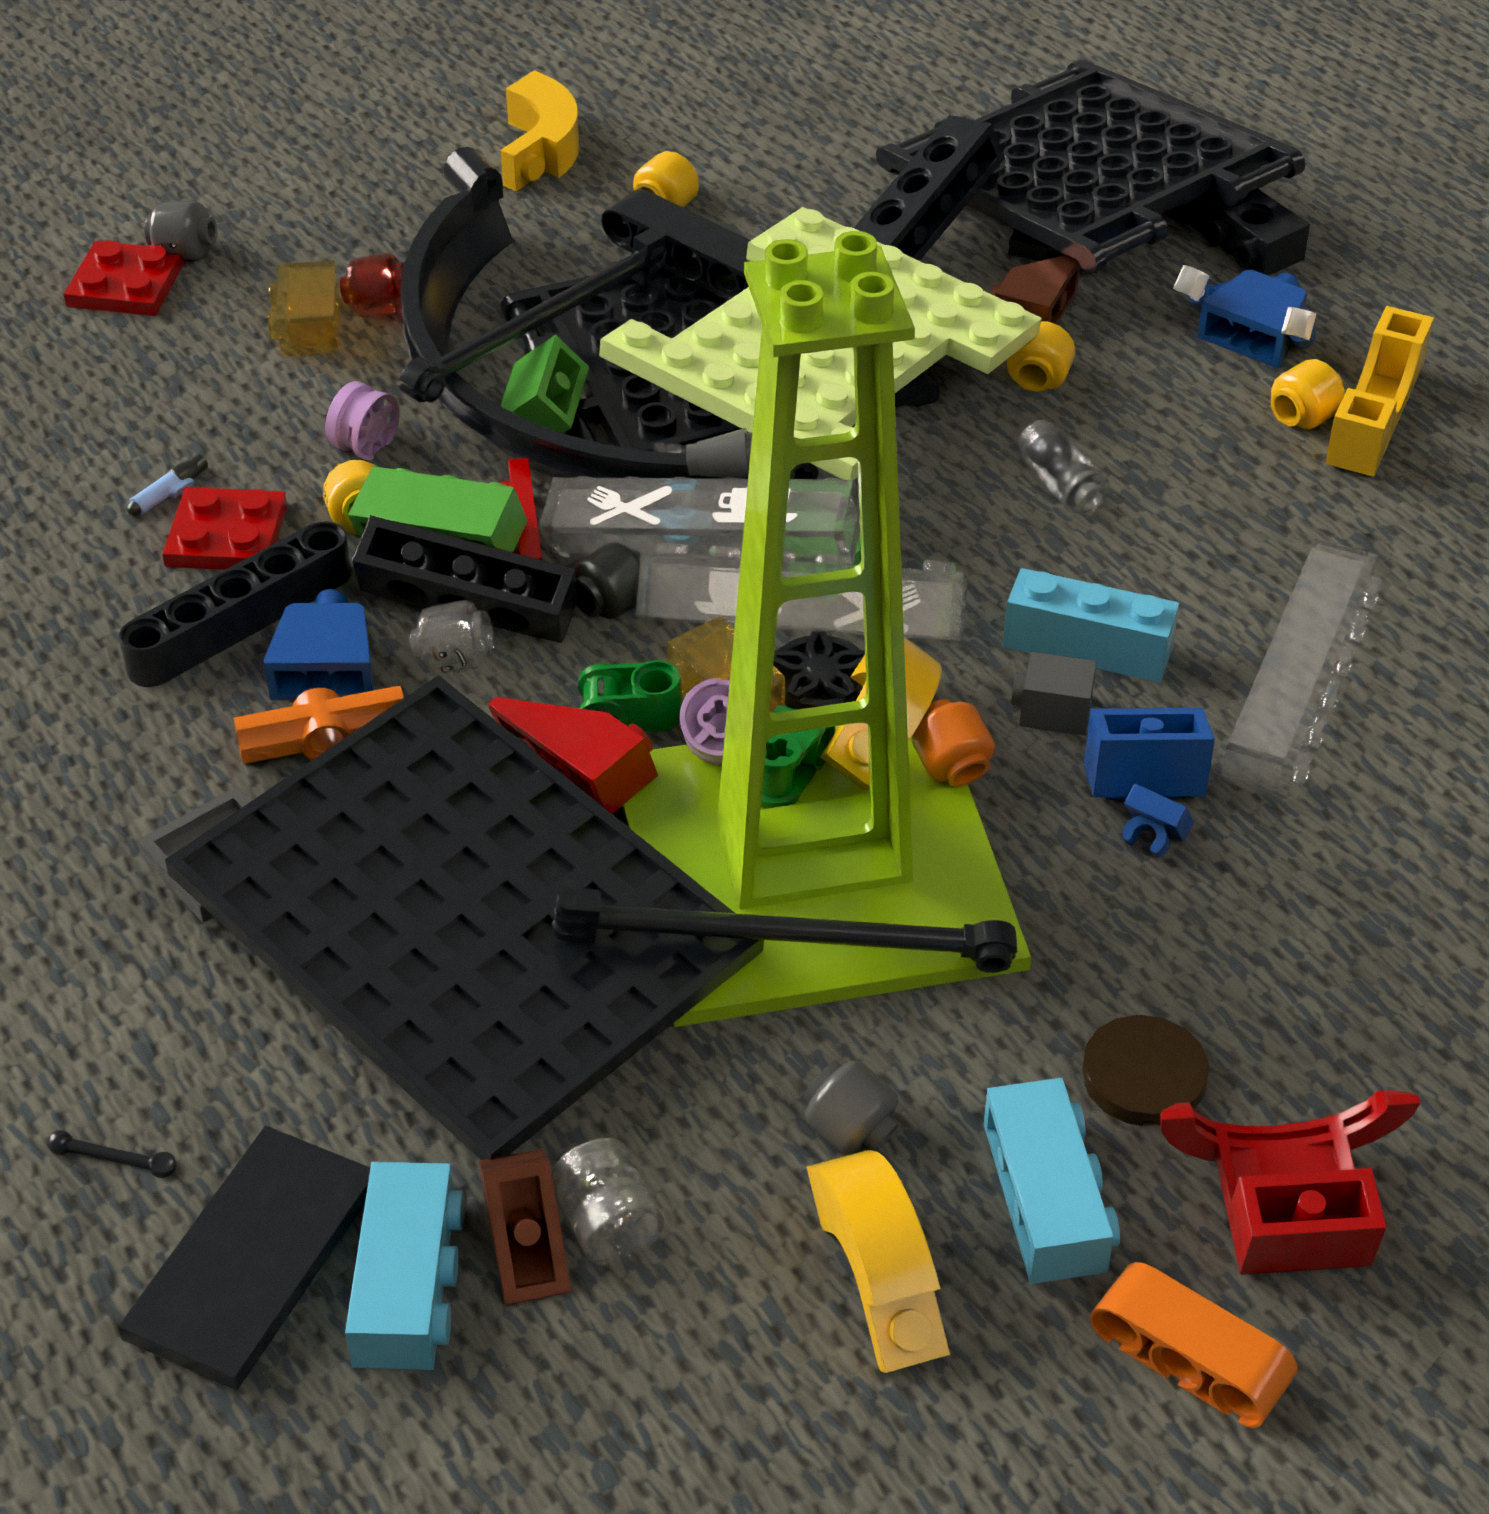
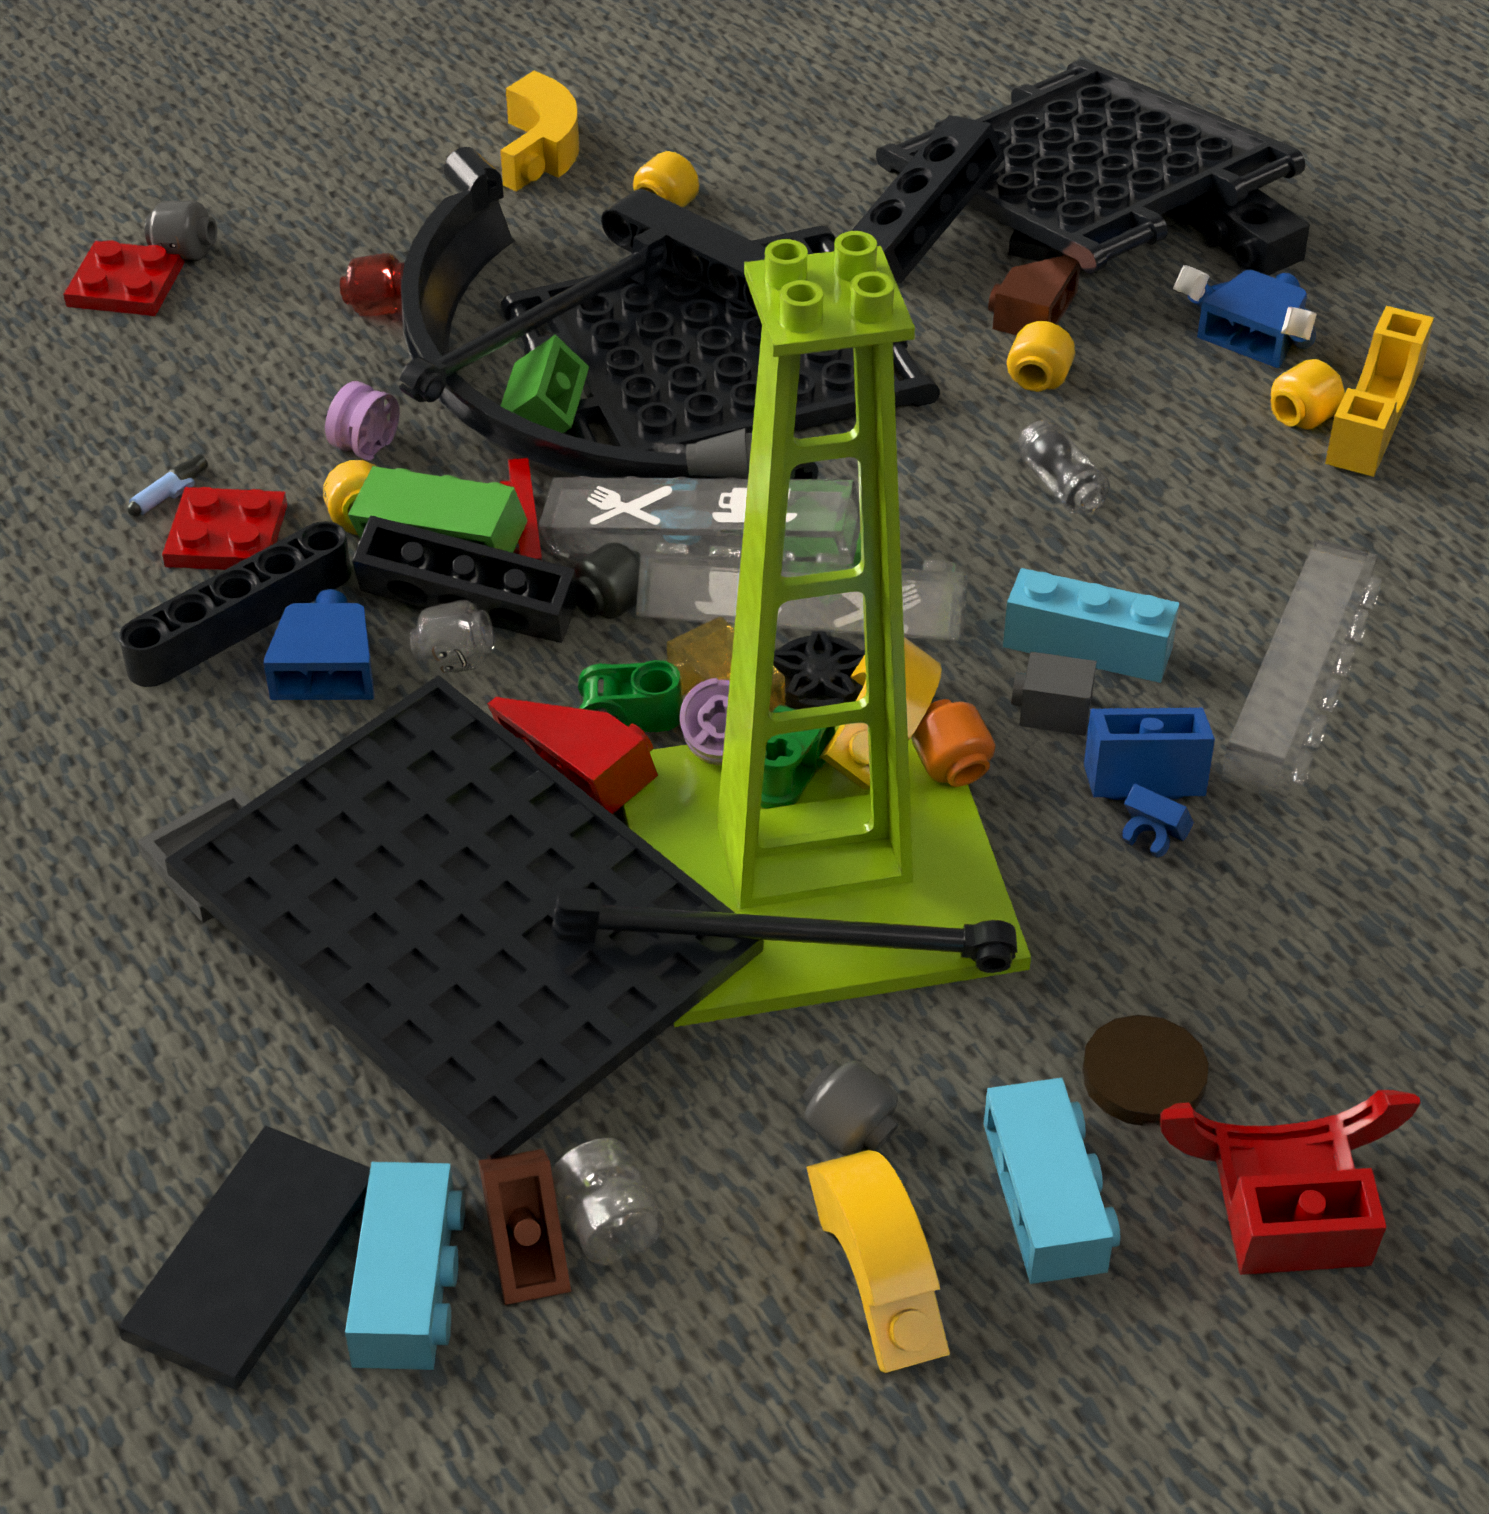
(161, 1164): black hinge -> none
(305, 308): clear yellow brick -> none
(310, 725): orange piece -> none
(719, 355): yellowish green piece -> none
(1195, 1341): orange beam -> none

